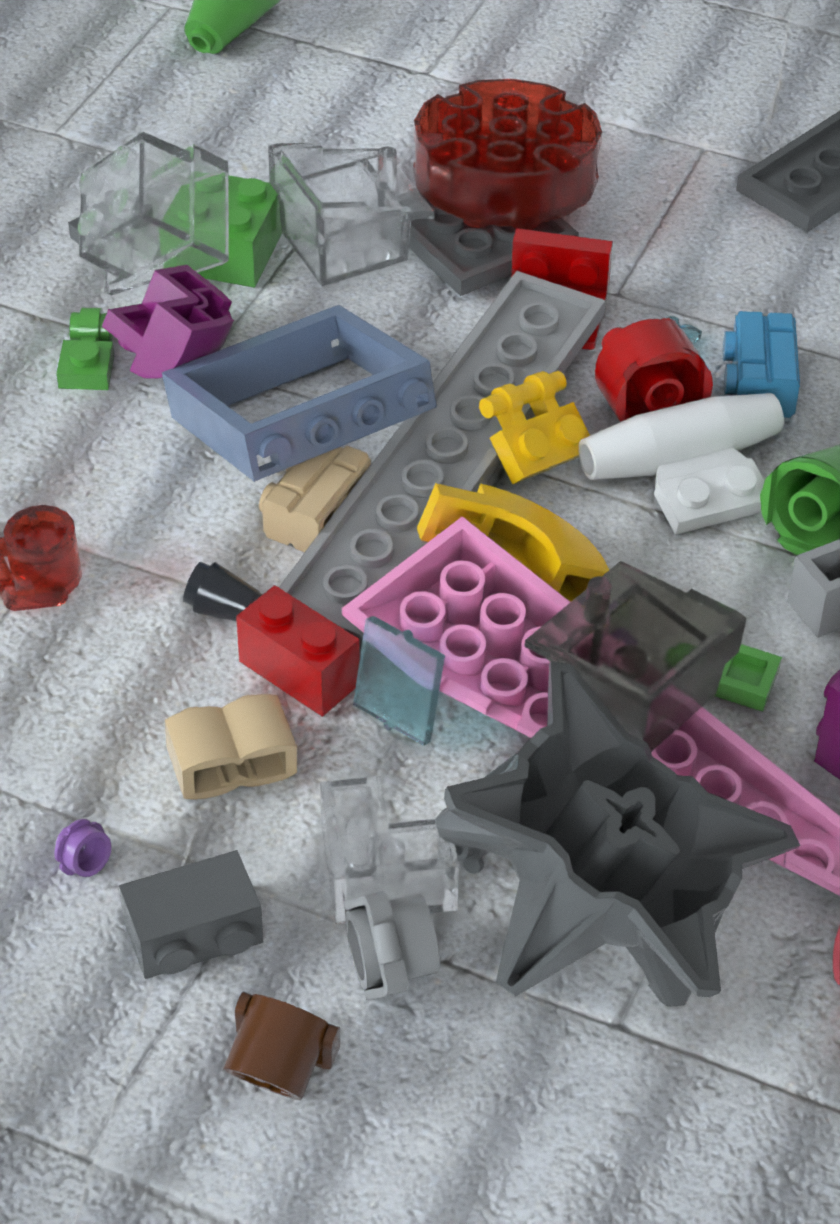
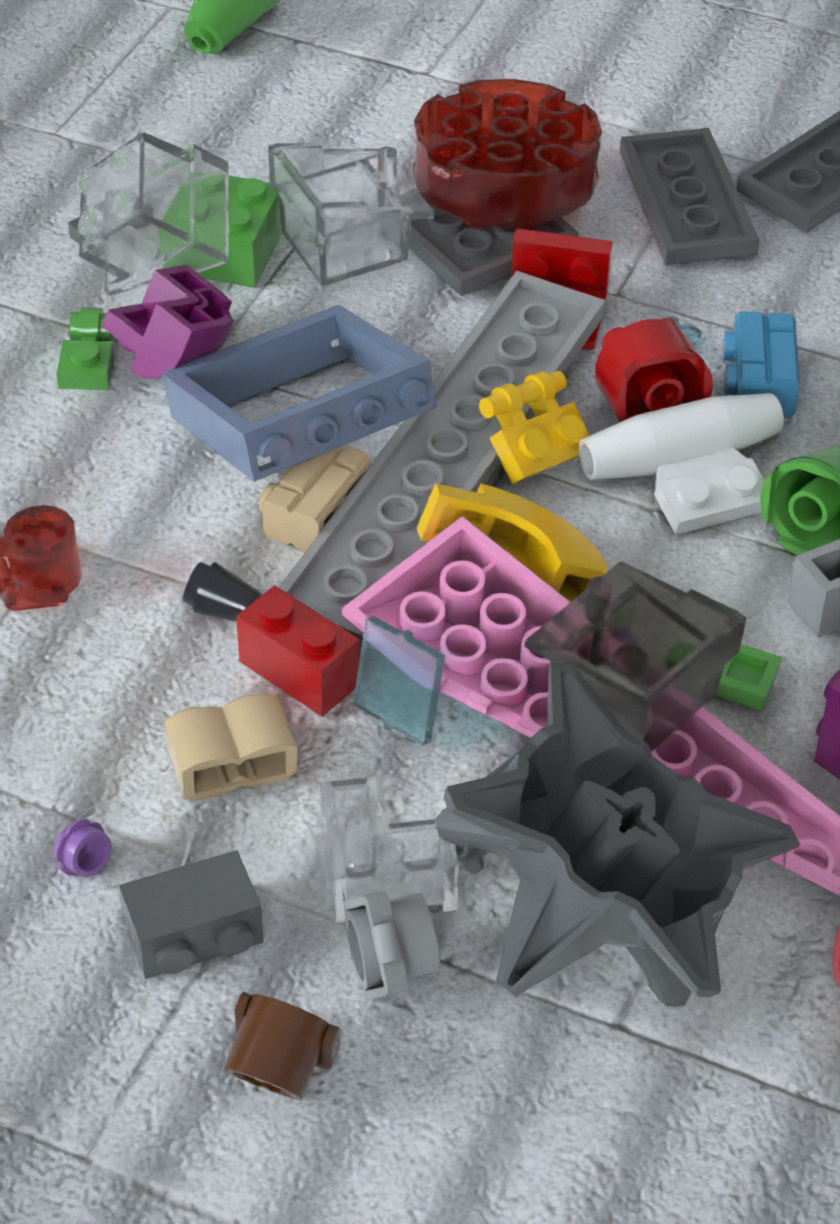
(688, 196): none -> dark grey plate

